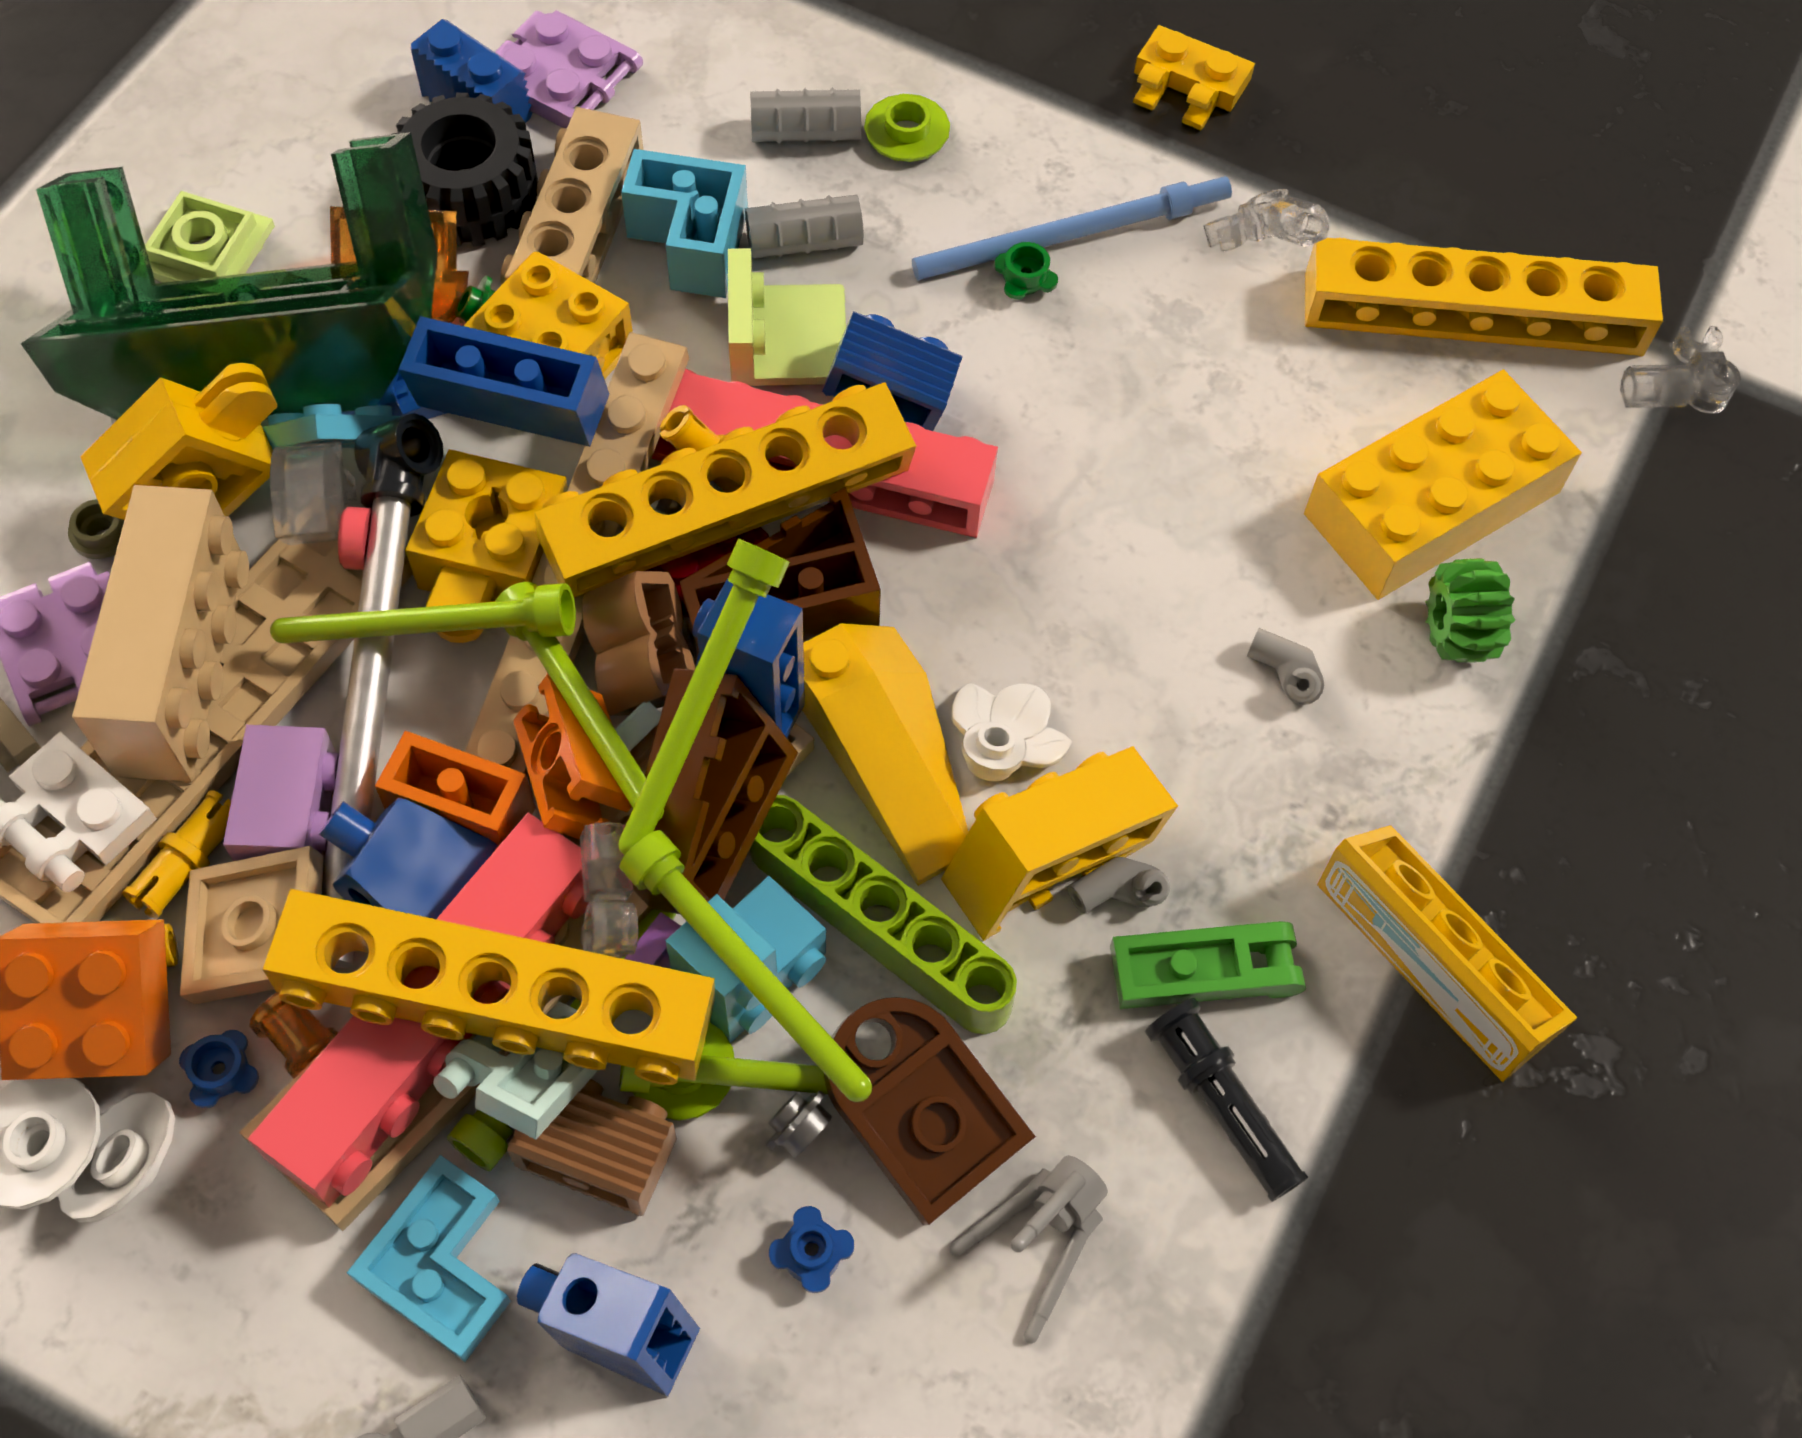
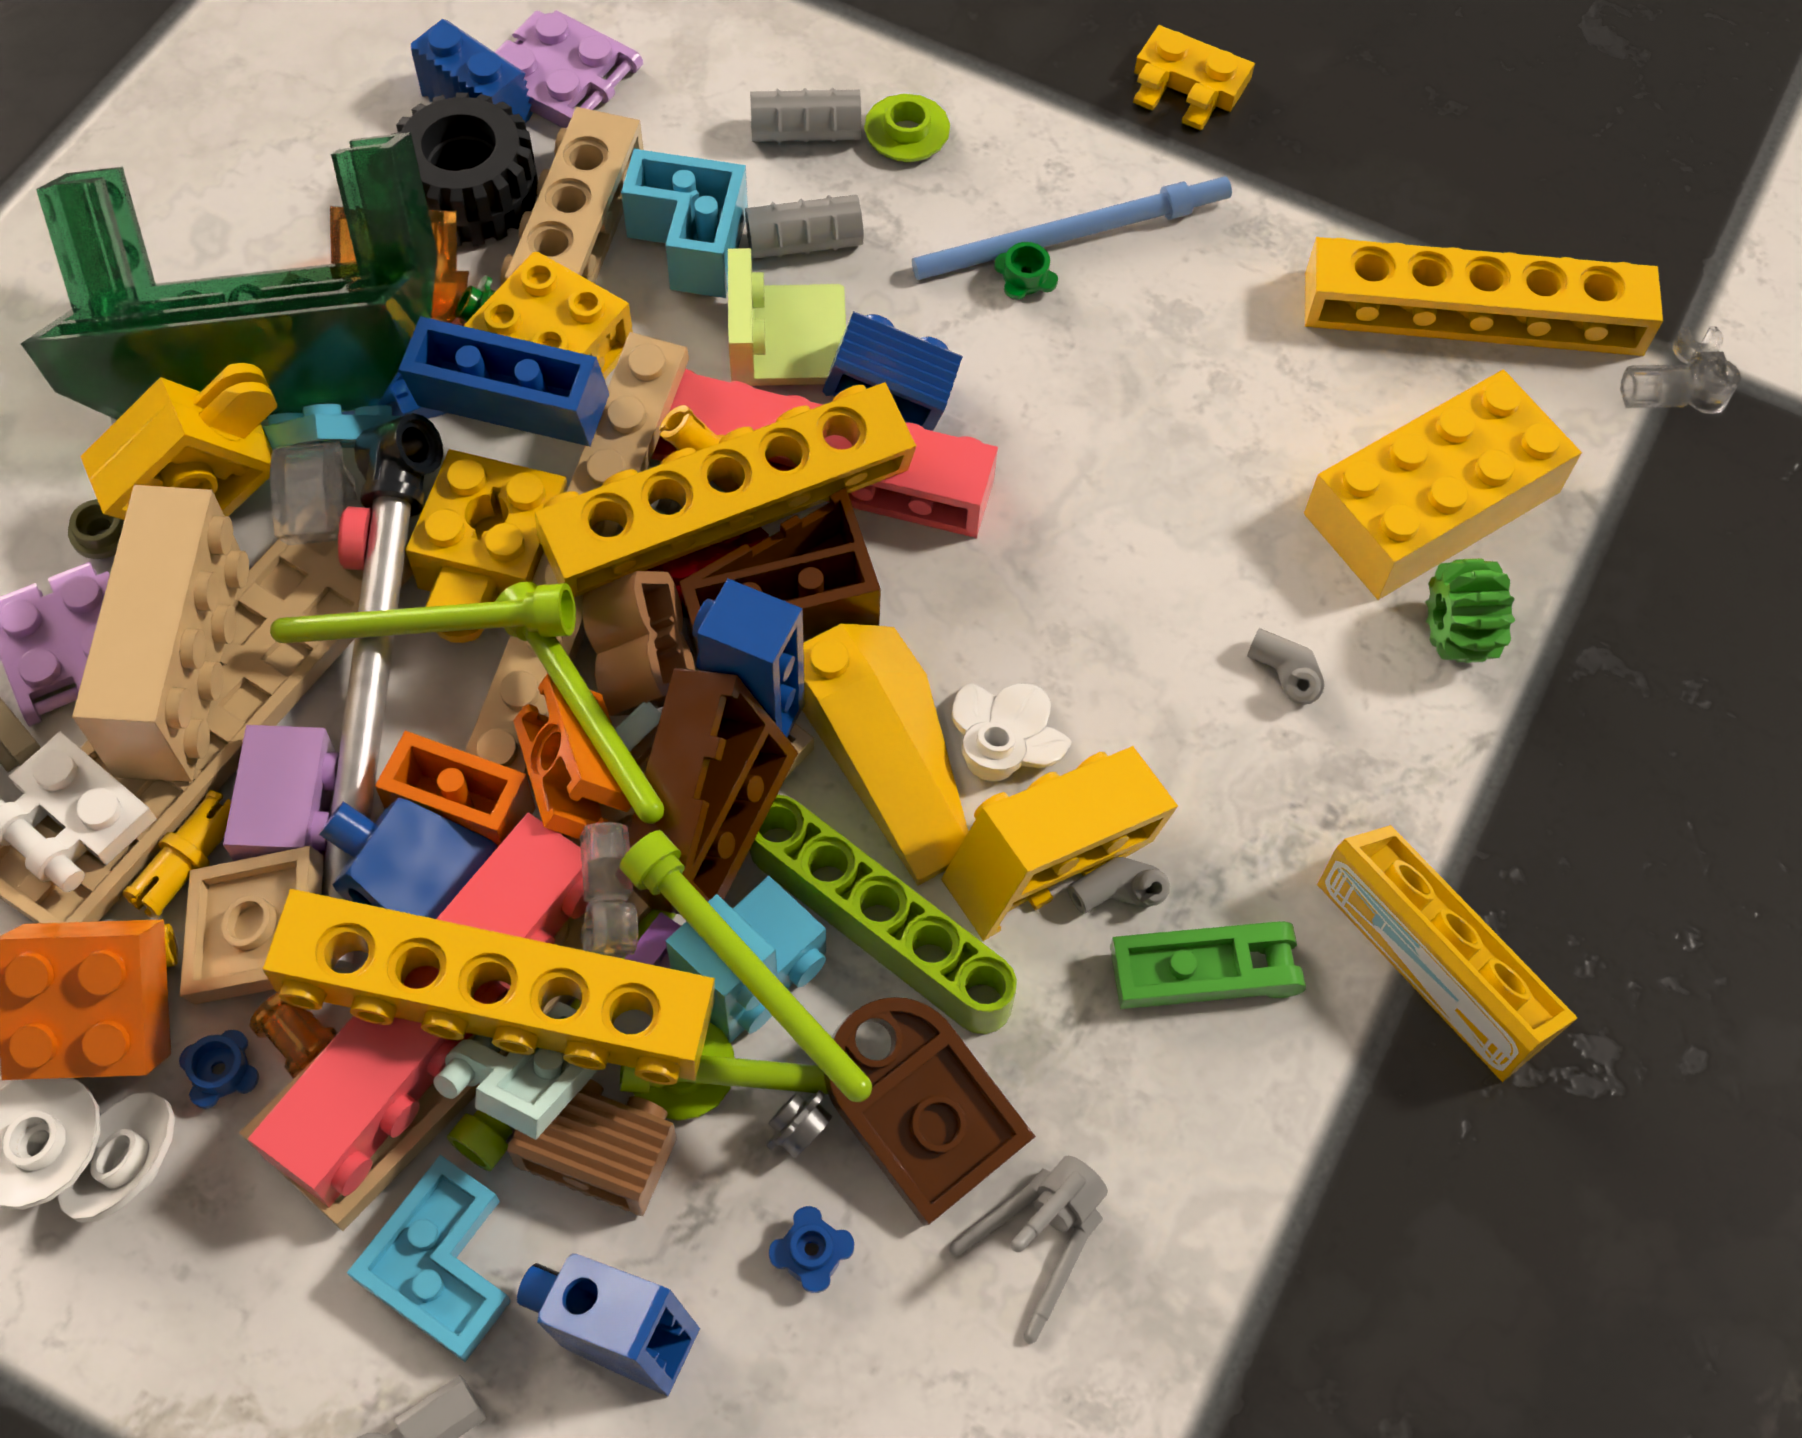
(191, 218): yellowish green piece -> none
(752, 577): lime piece -> none
(1198, 1072): black pin -> none
(1267, 217): clear bar -> none

